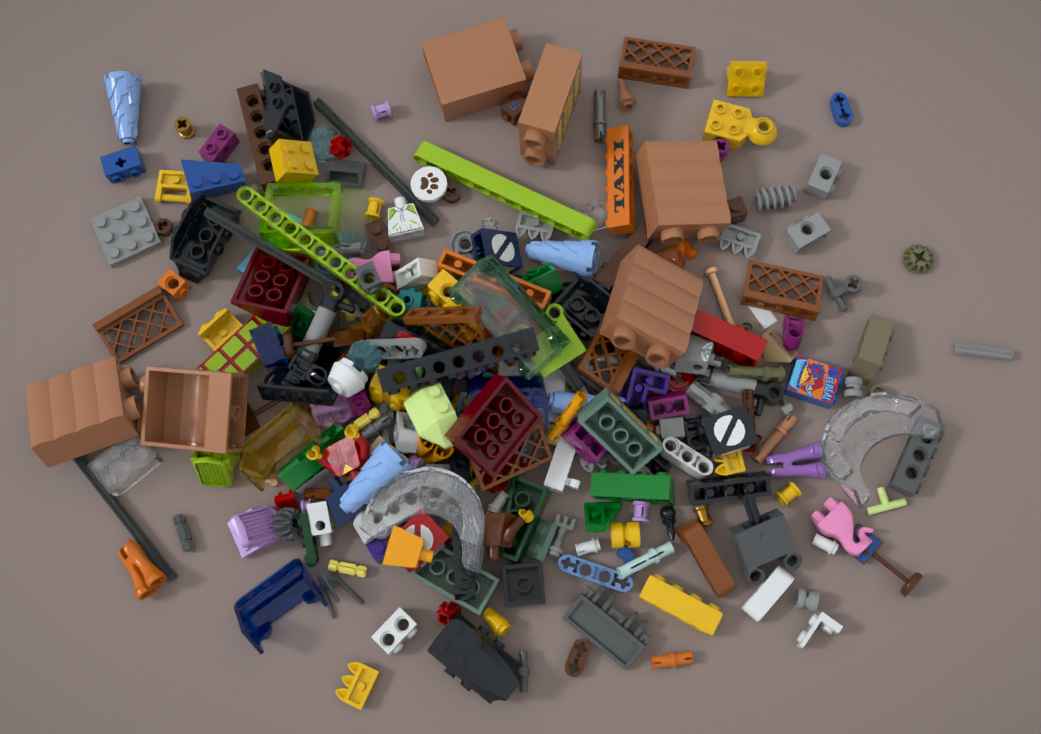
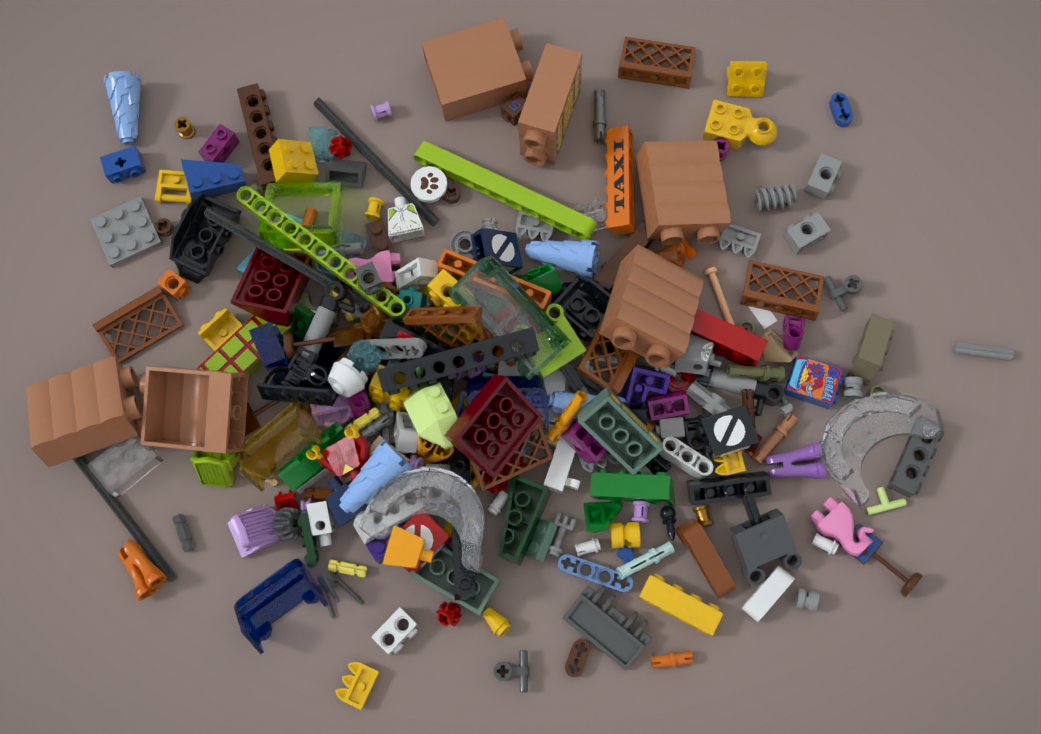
(288, 109): black slope -> none
(476, 659): black slope -> none
(502, 529): reddish brown torso -> none
(523, 585): black brick -> none
(626, 99): nougat cone -> none
(737, 210): reddish brown brick -> none
(788, 494): yellow bush -> none
(828, 625): white bracket -> none
(922, 266): olive gear -> none

